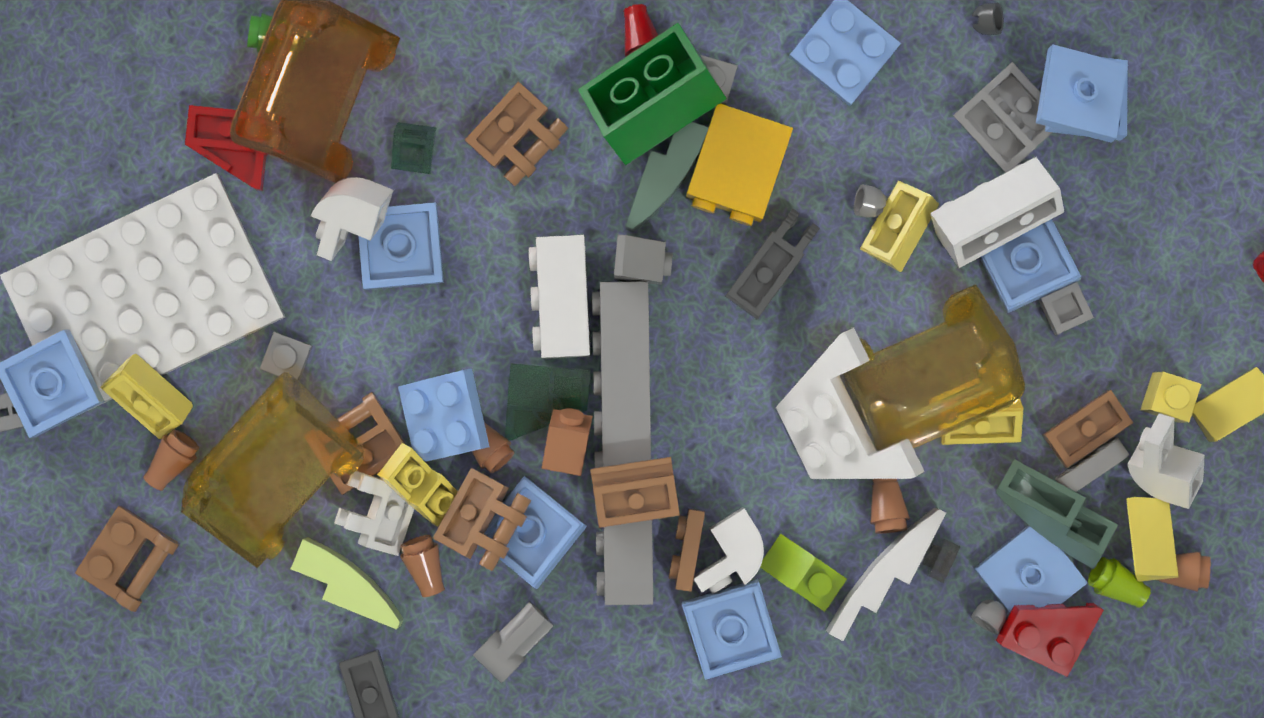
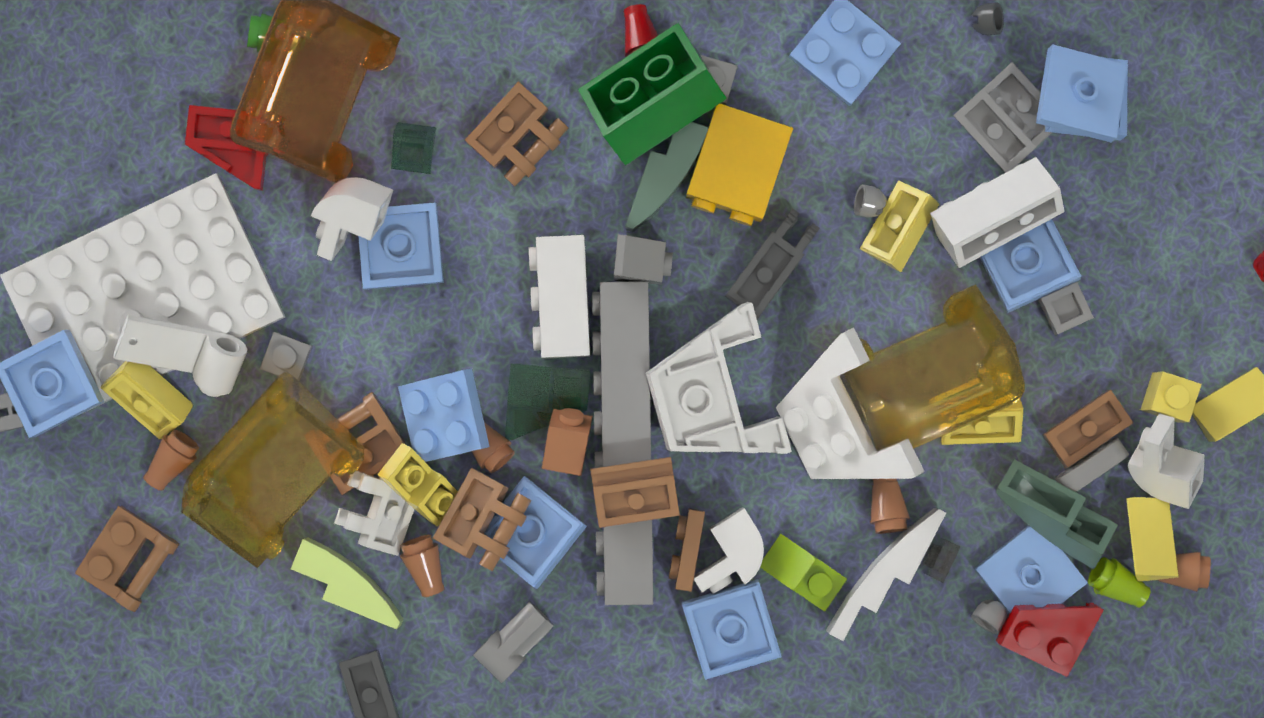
(207, 354): none -> white door
(698, 399): none -> white wing

